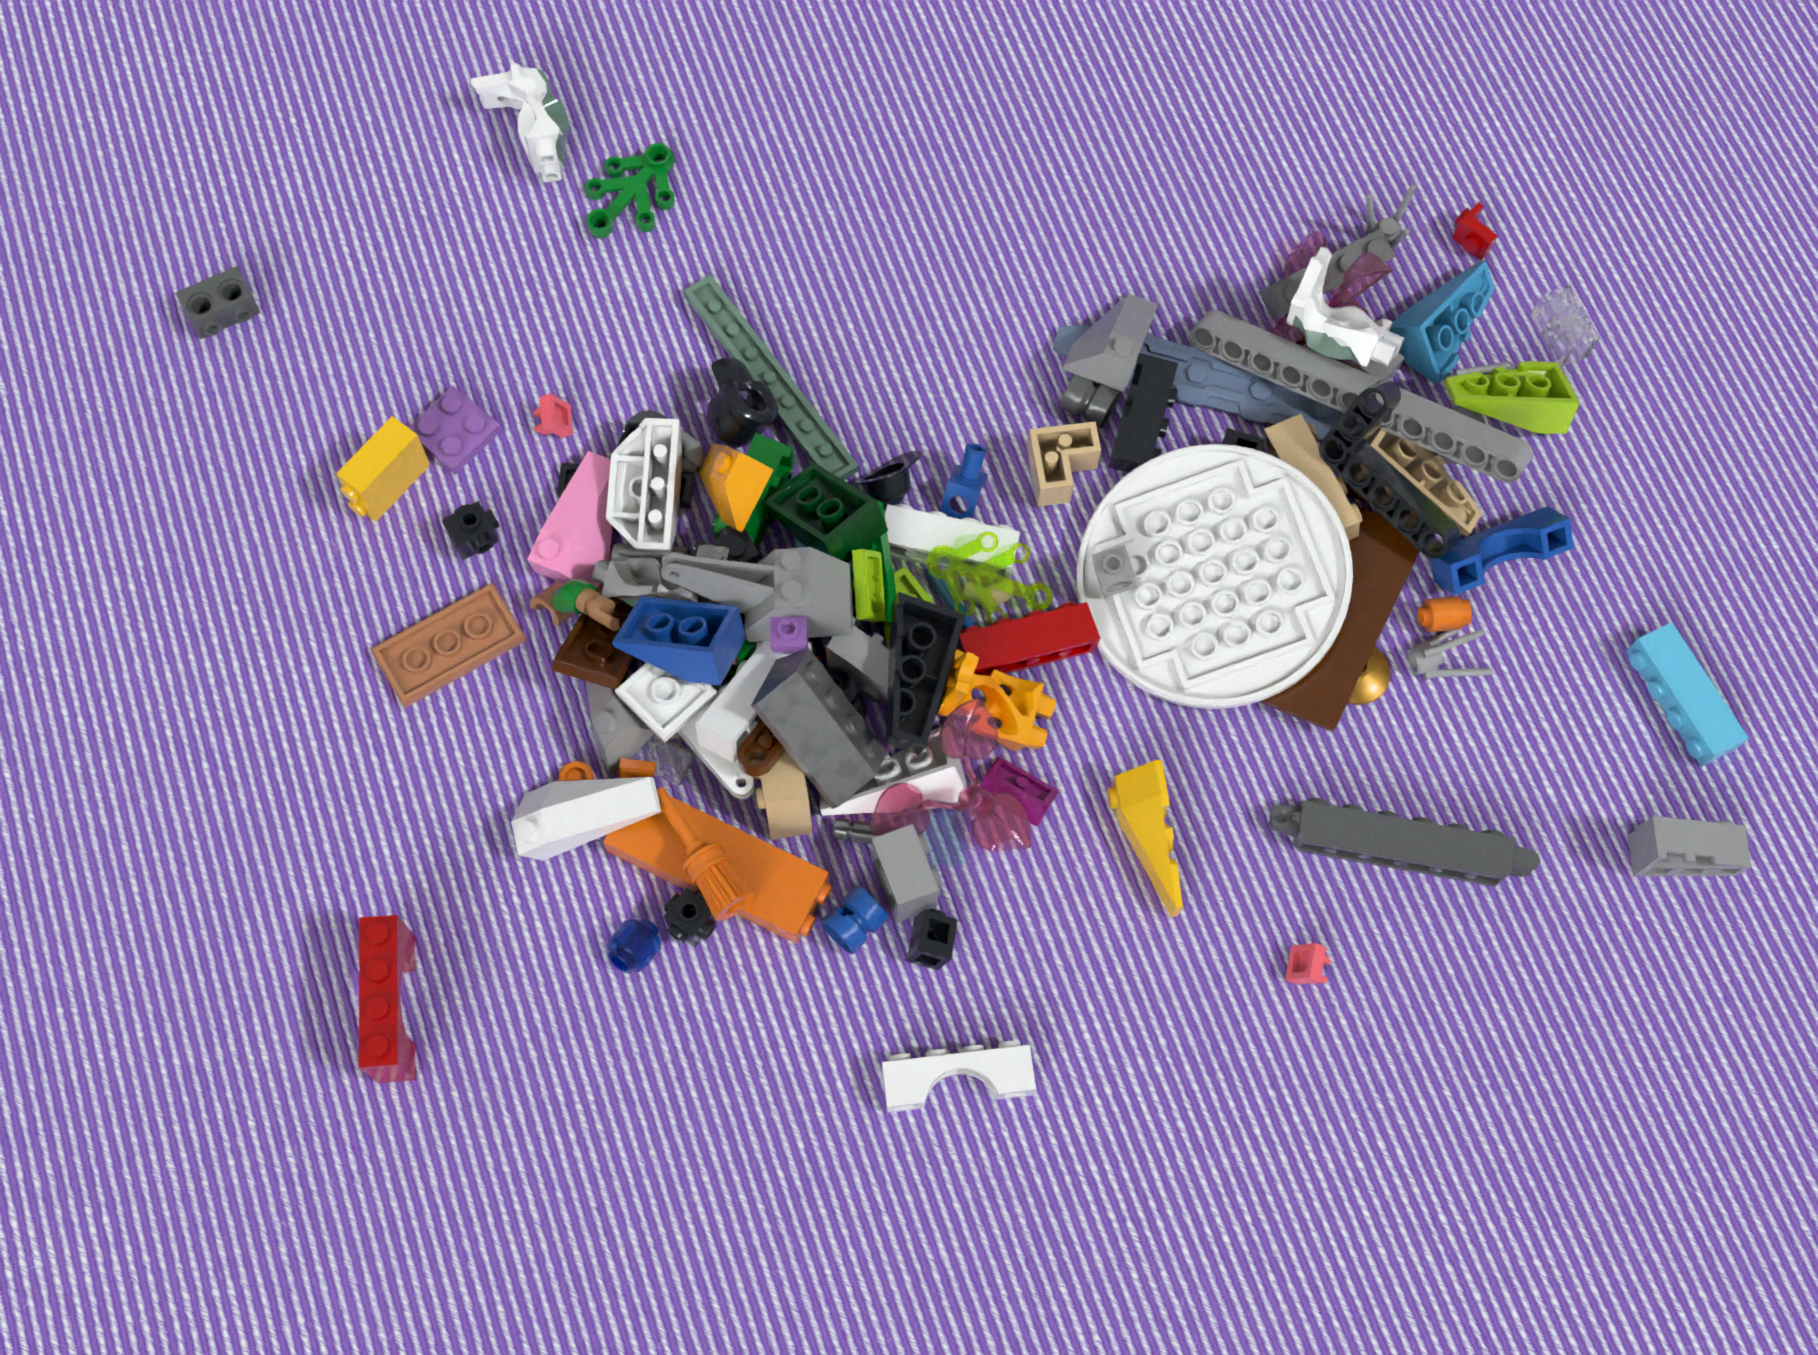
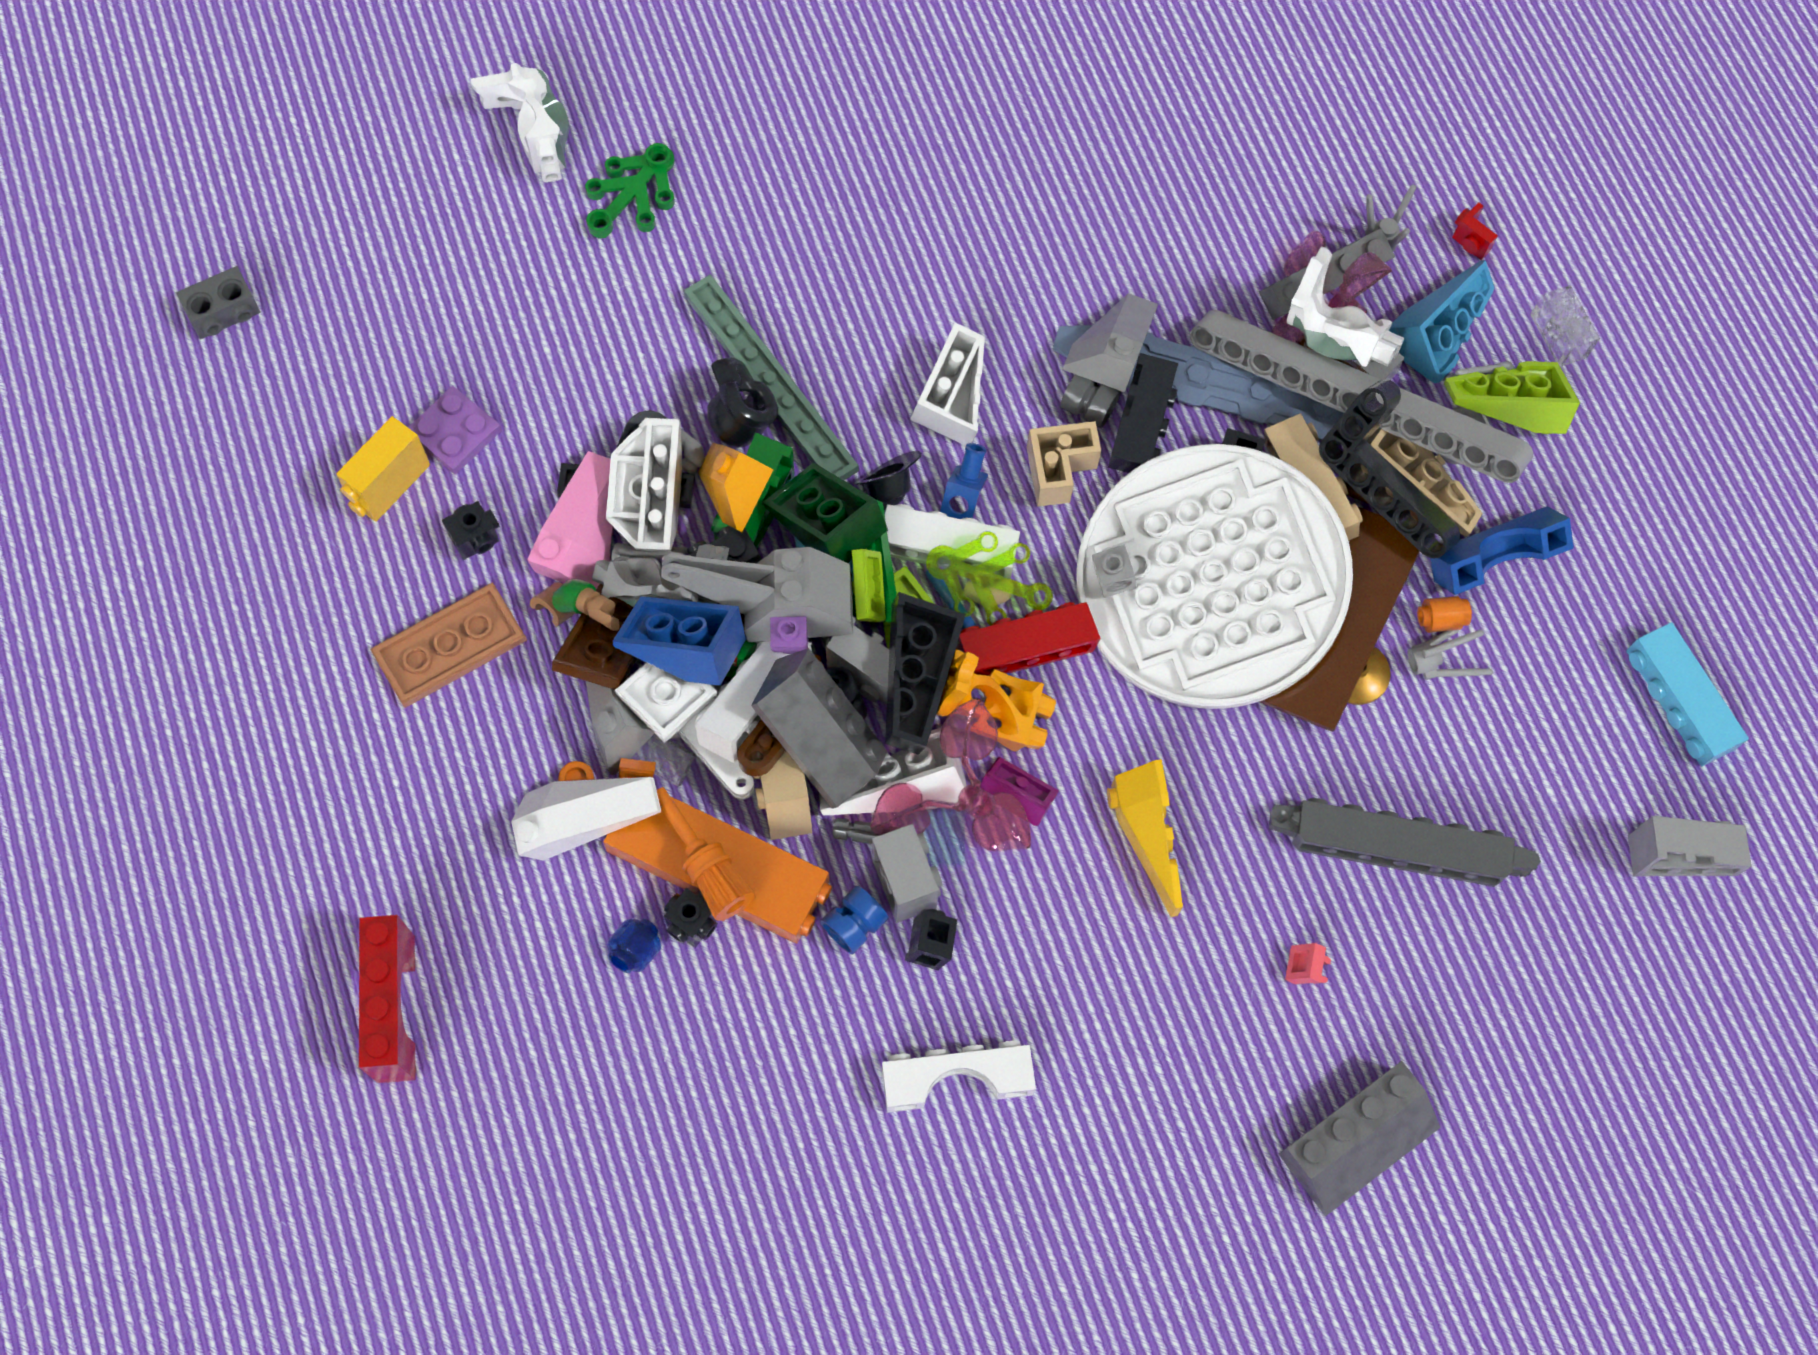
(554, 416): coral tile -> none
(953, 389): none -> white wedge
(1362, 1138): none -> flat silver slope

